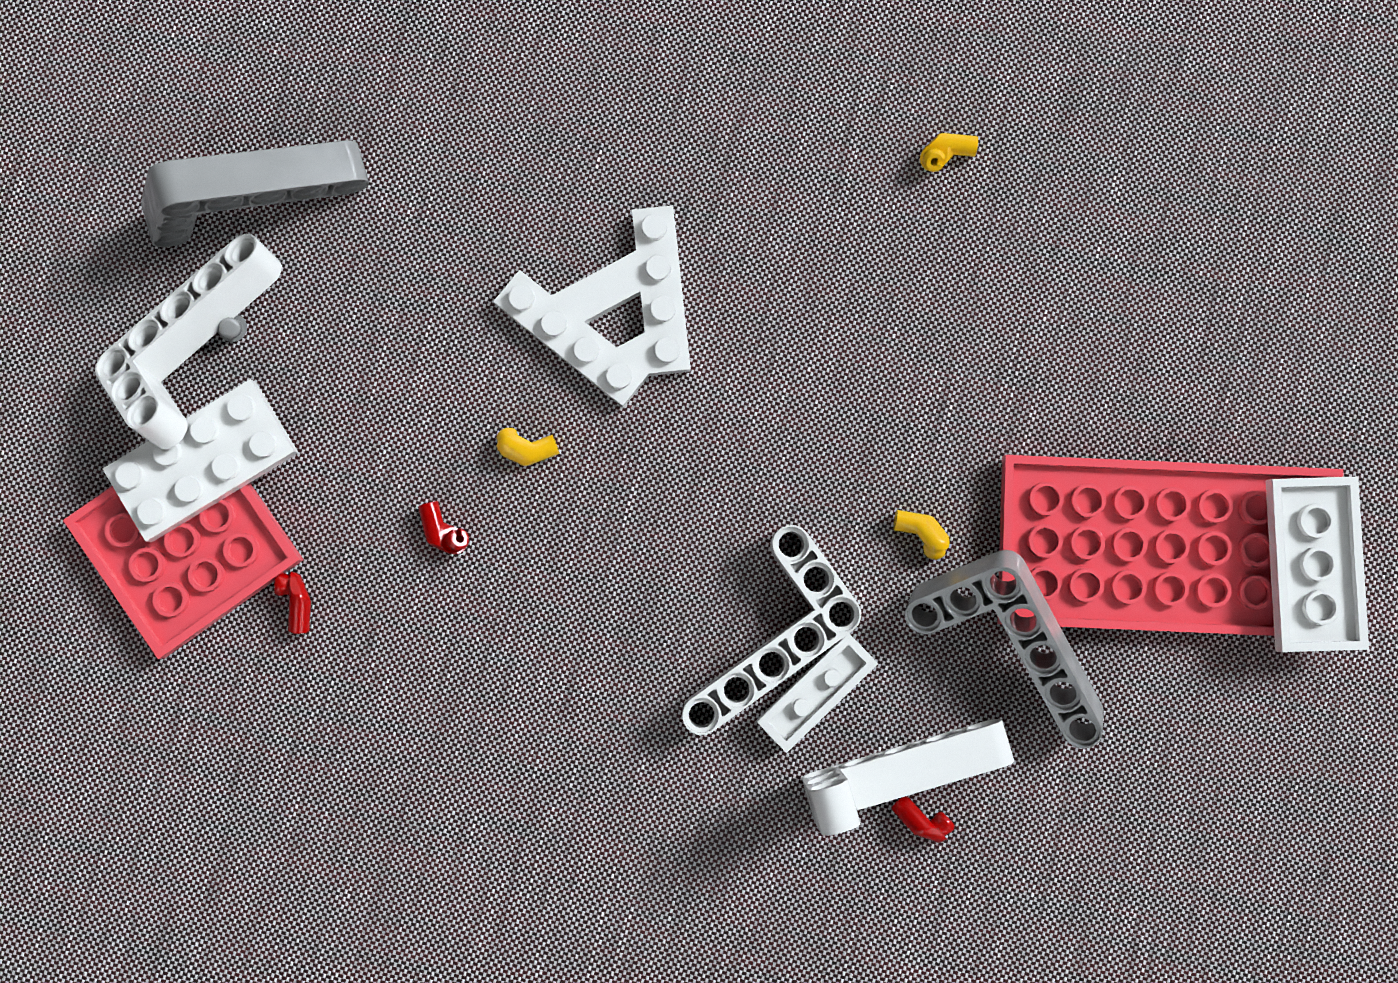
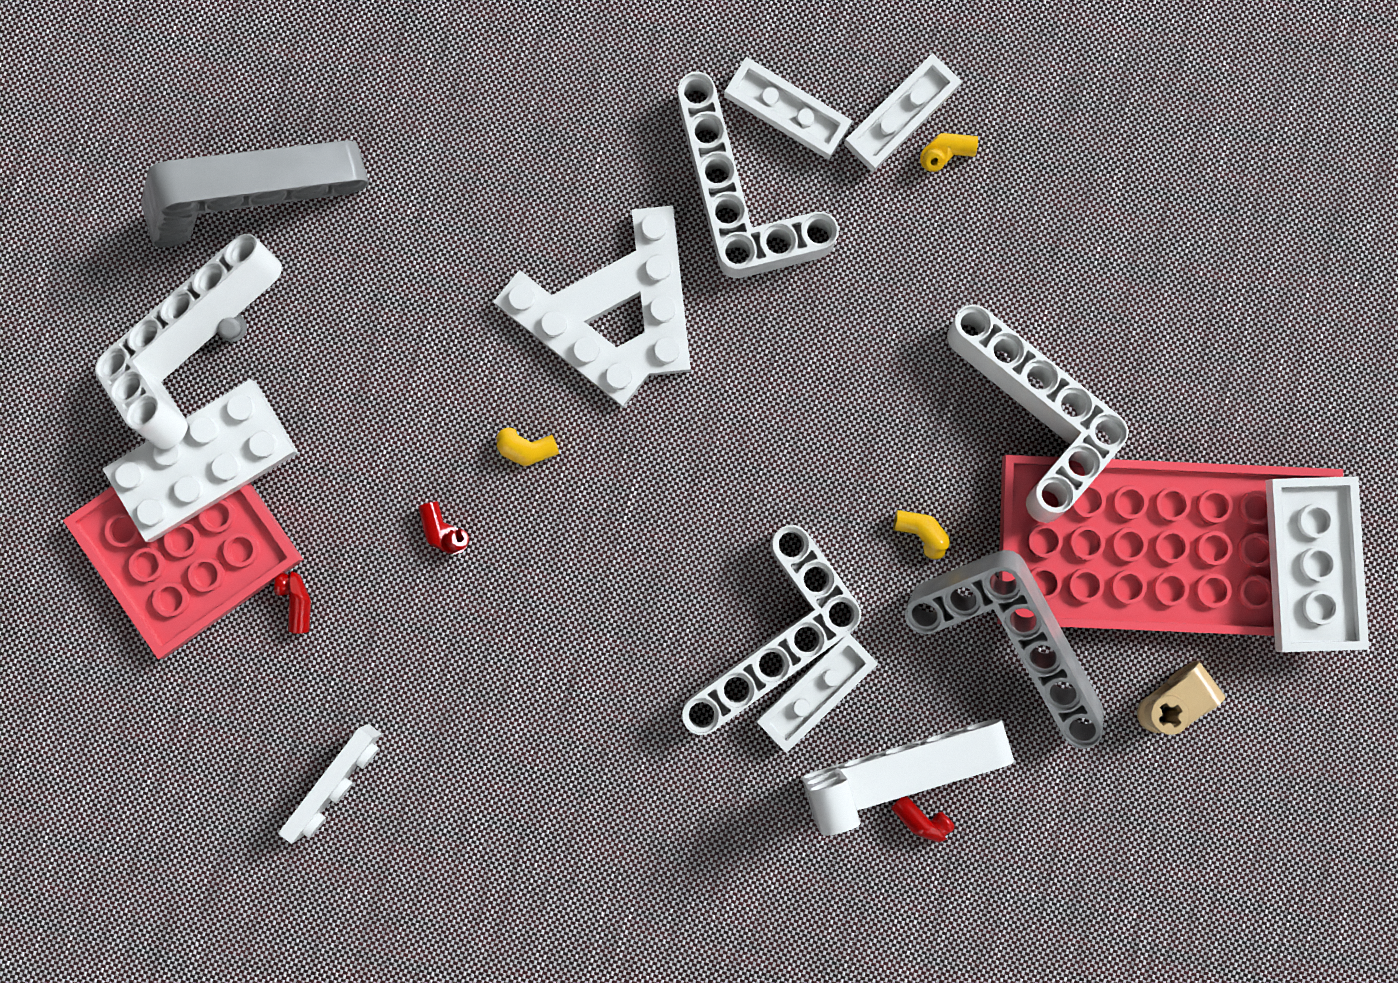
(331, 785): none -> white plate
(729, 194): none -> white beam
(787, 108): none -> white plate
(902, 112): none -> white plate
(1043, 404): none -> white beam
(1186, 697): none -> tan piece

